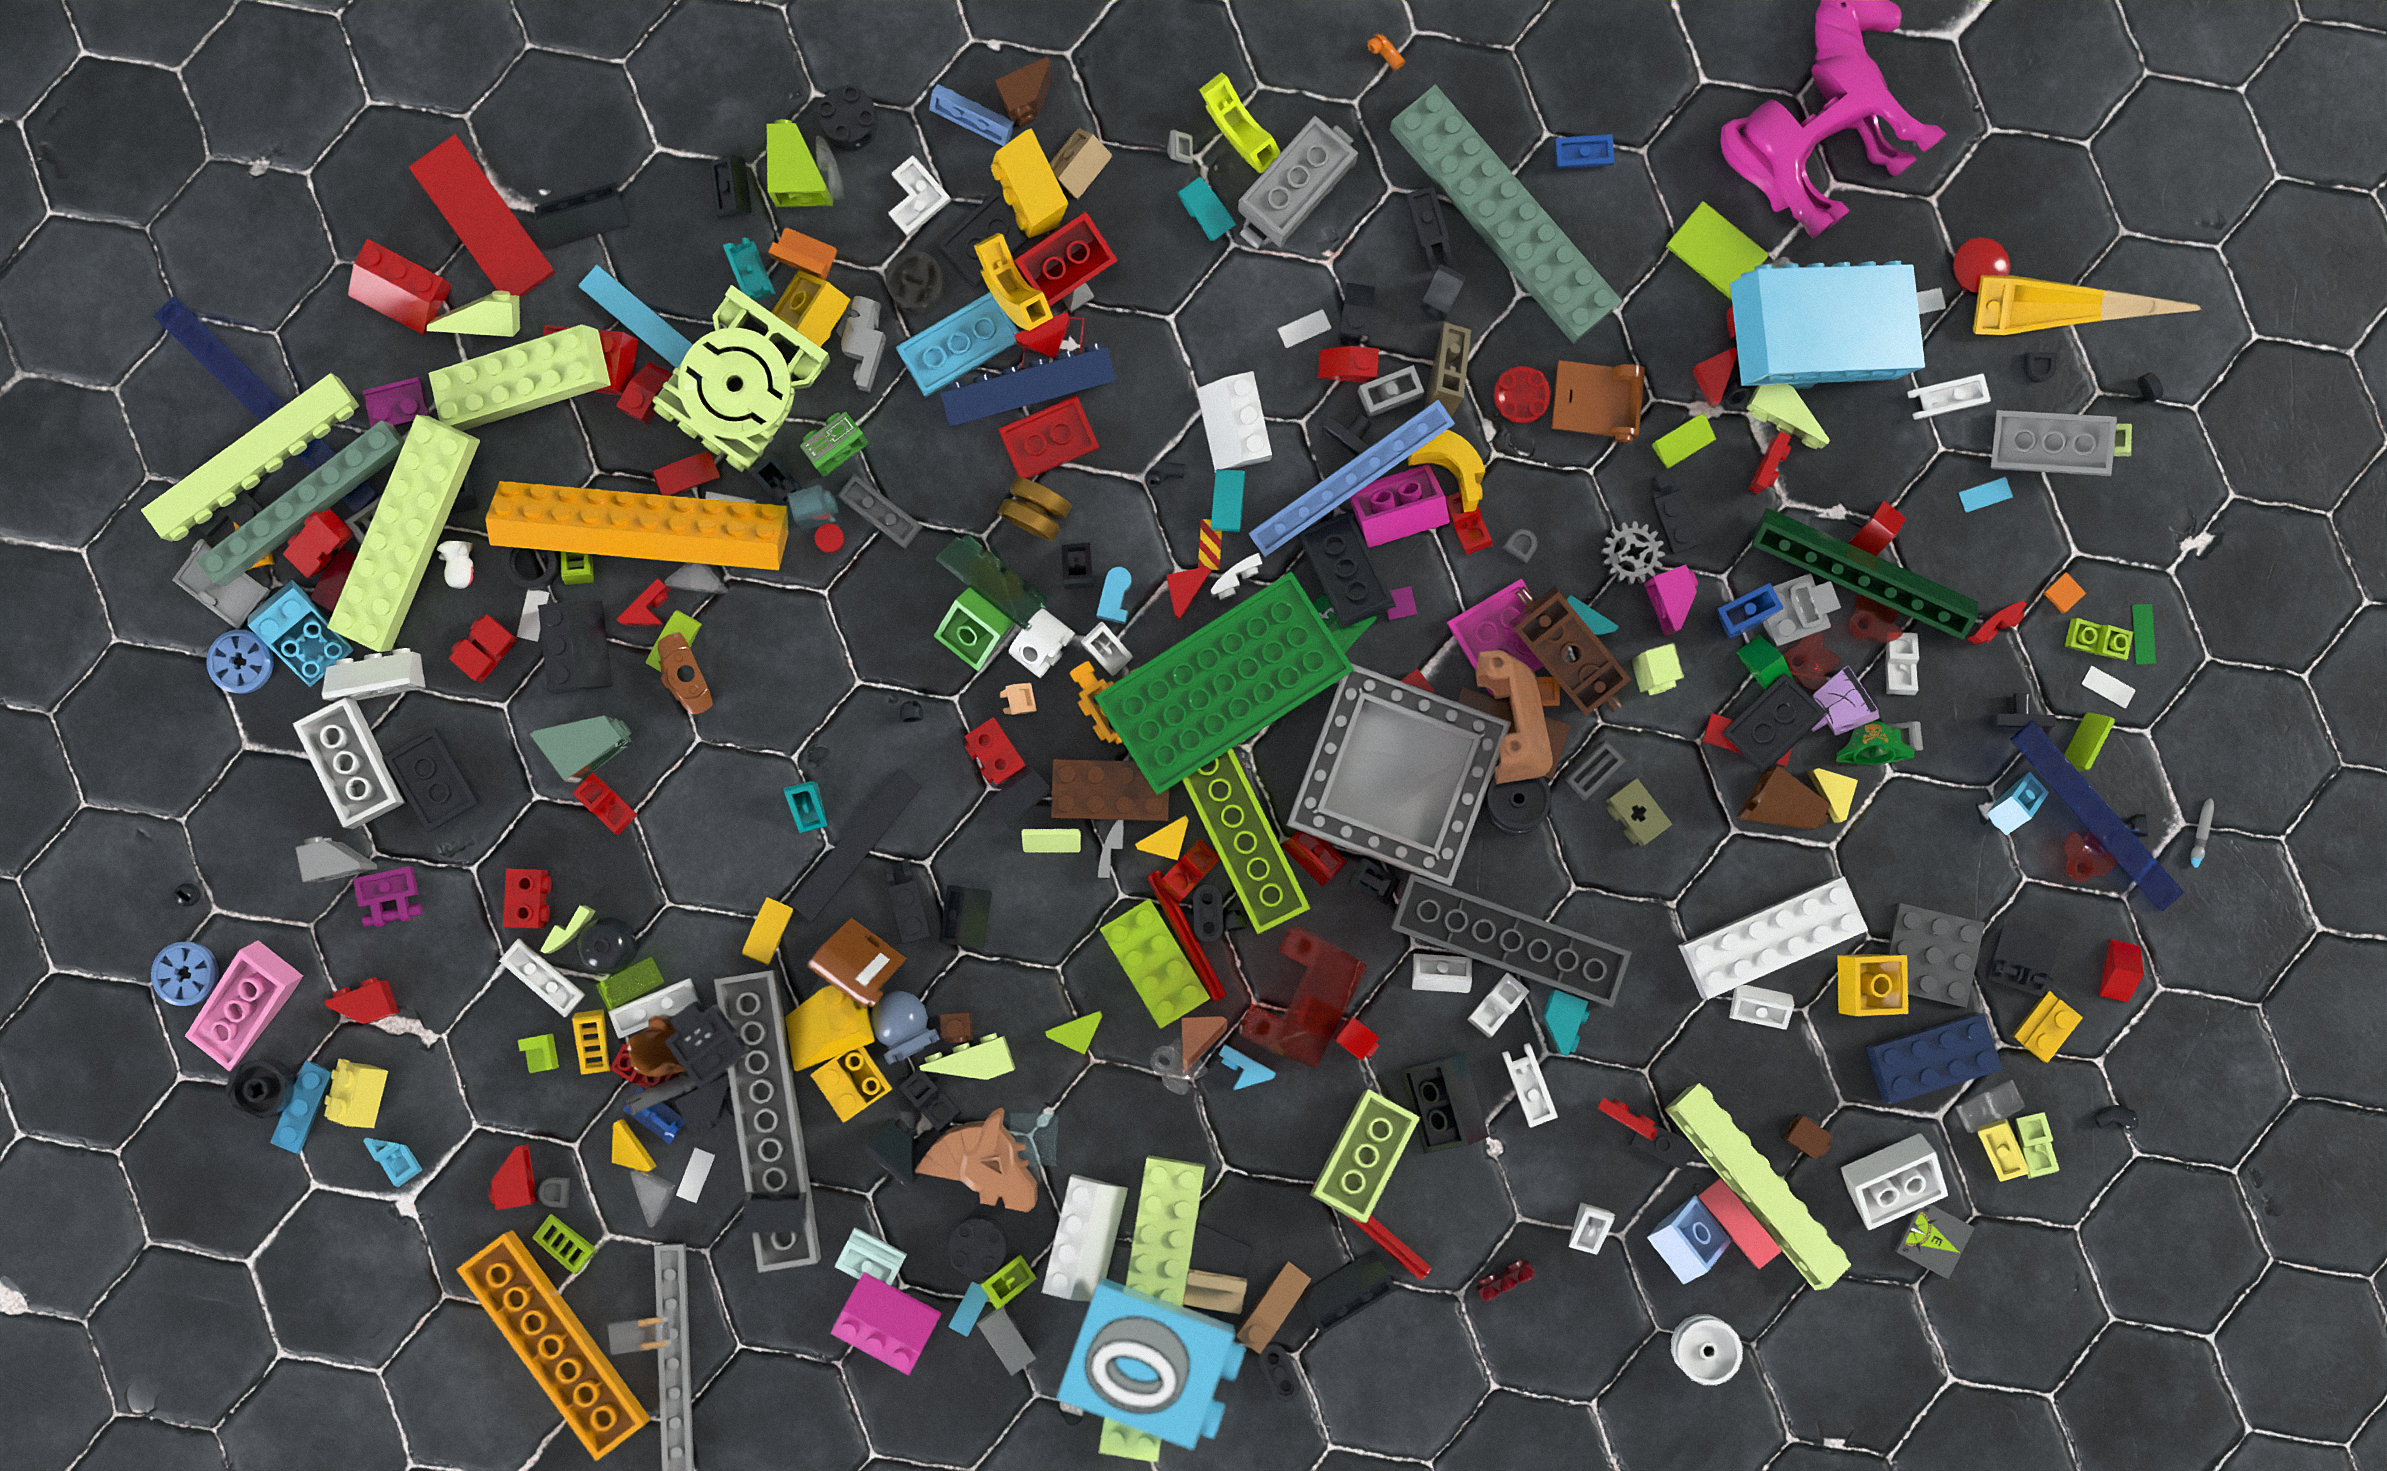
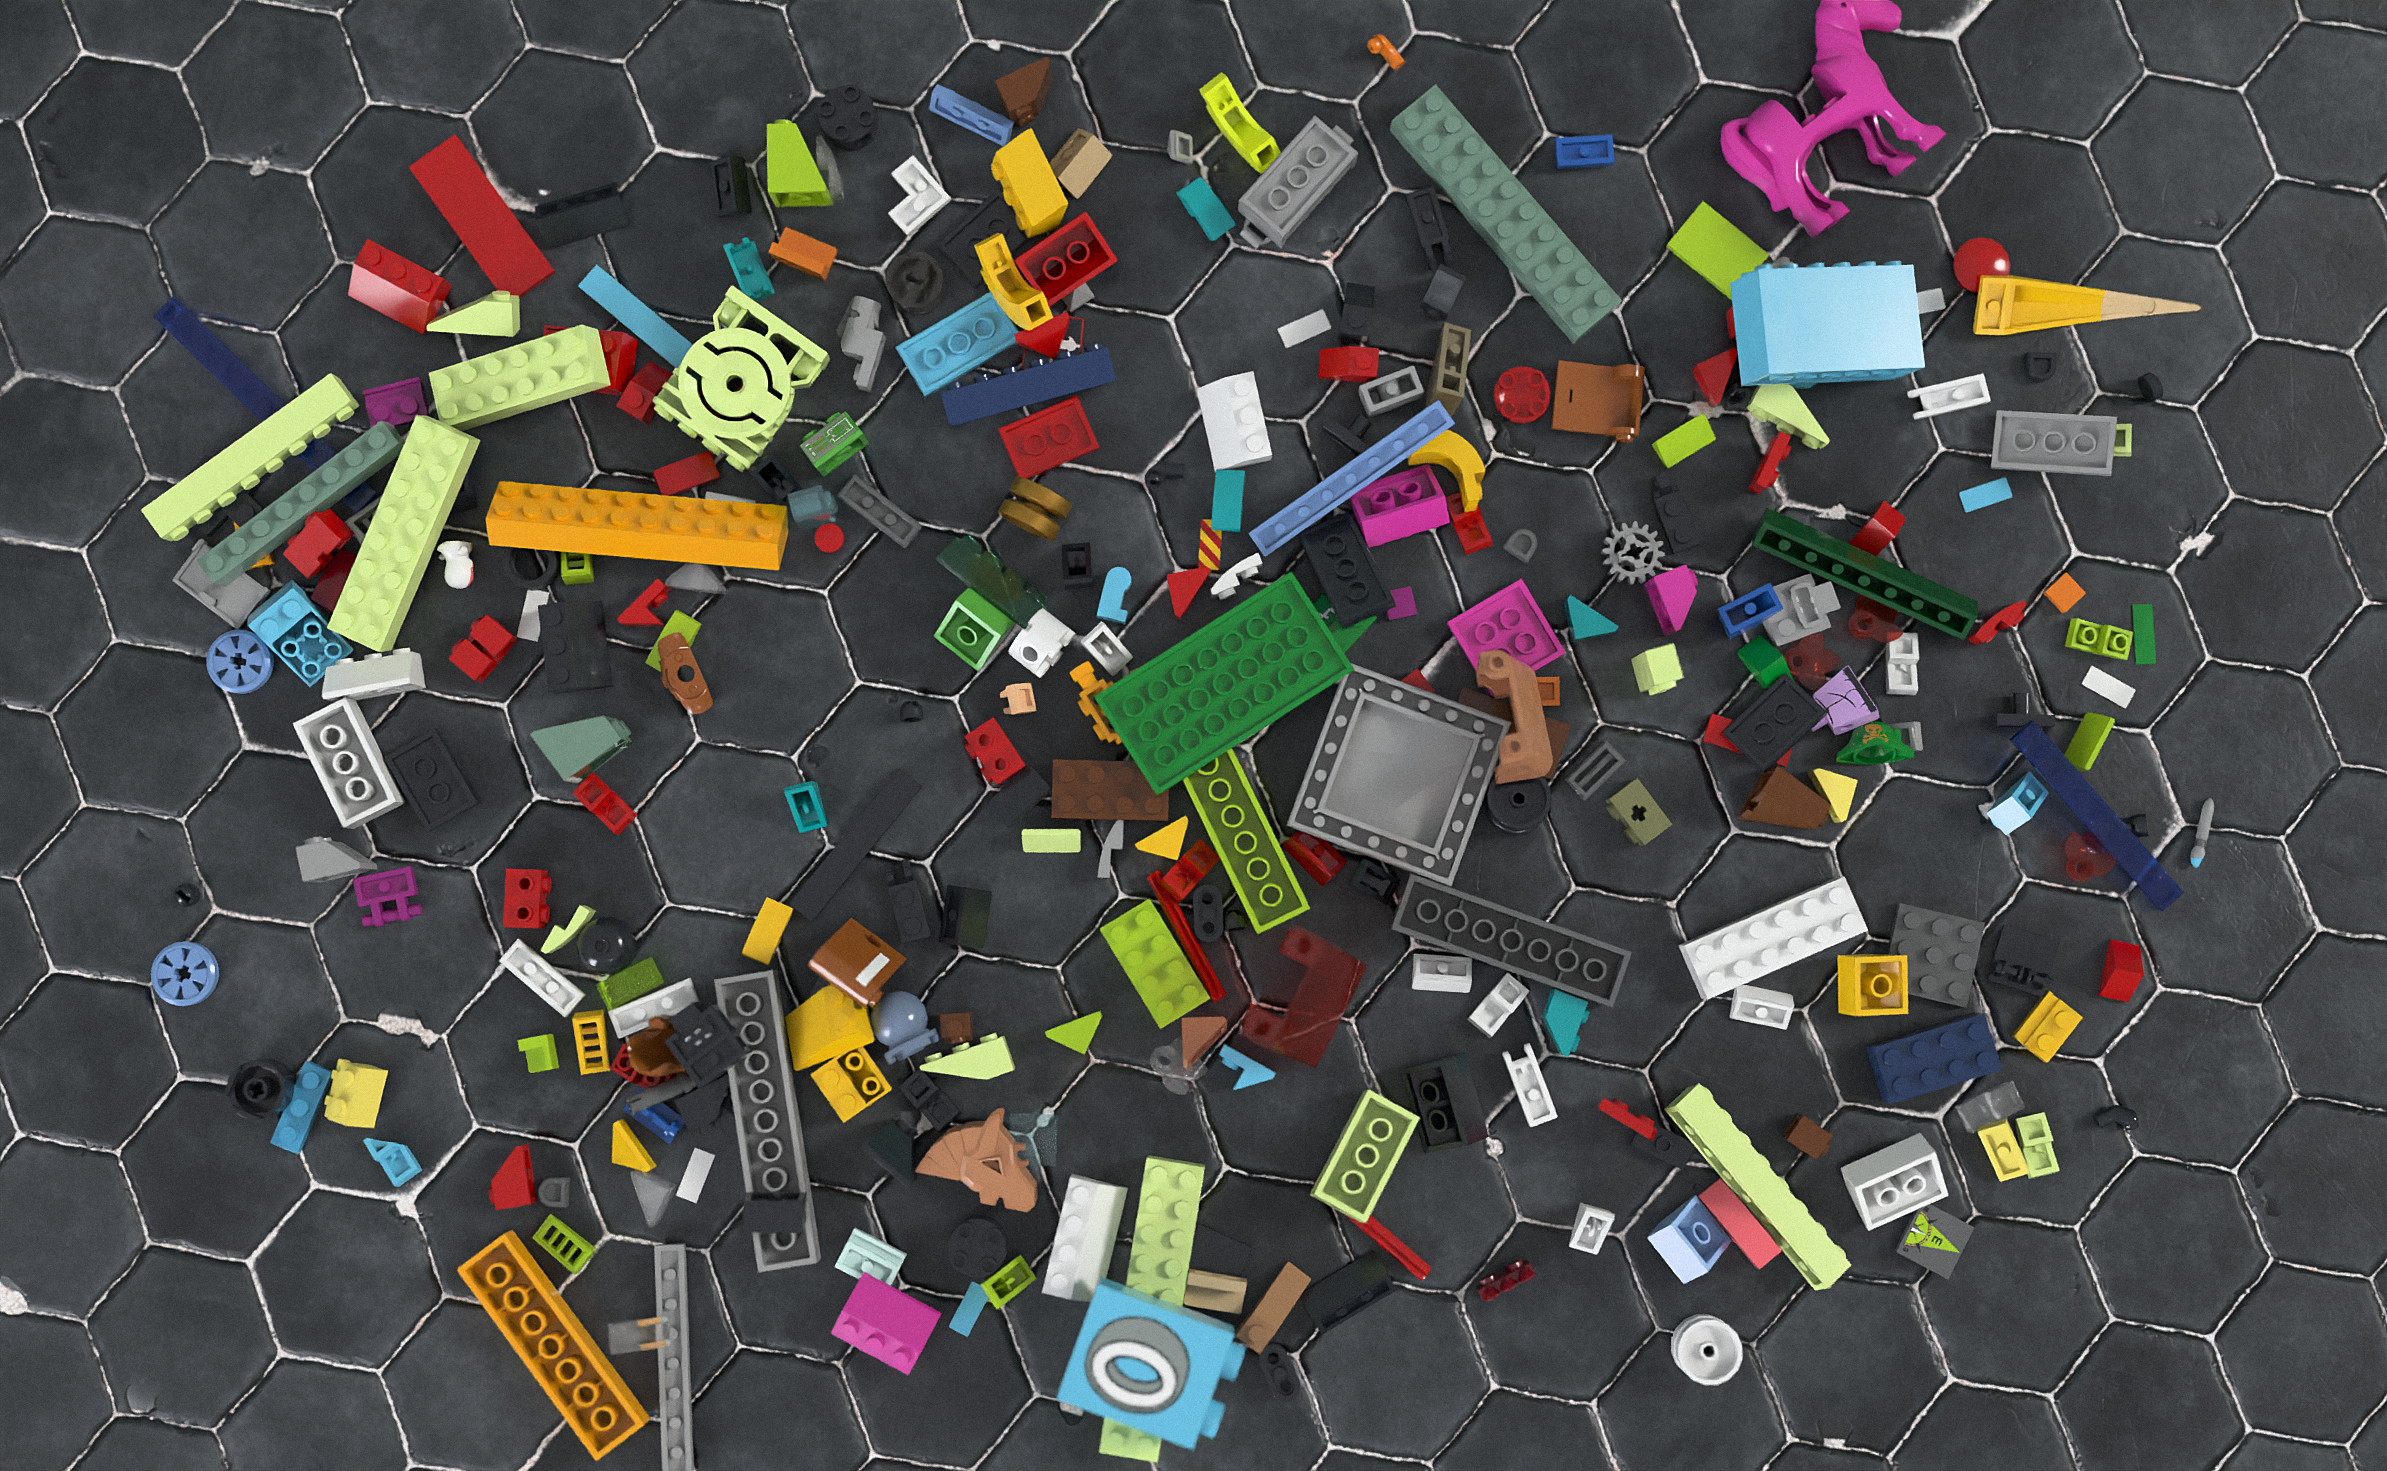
(243, 1004): bright pink slope -> none
(366, 1004): red slope -> none
(811, 307): yellow slope -> none
(1006, 1341): light grey slope -> none
(1356, 1038): red slope -> none
(1550, 627): reddish brown brick -> none

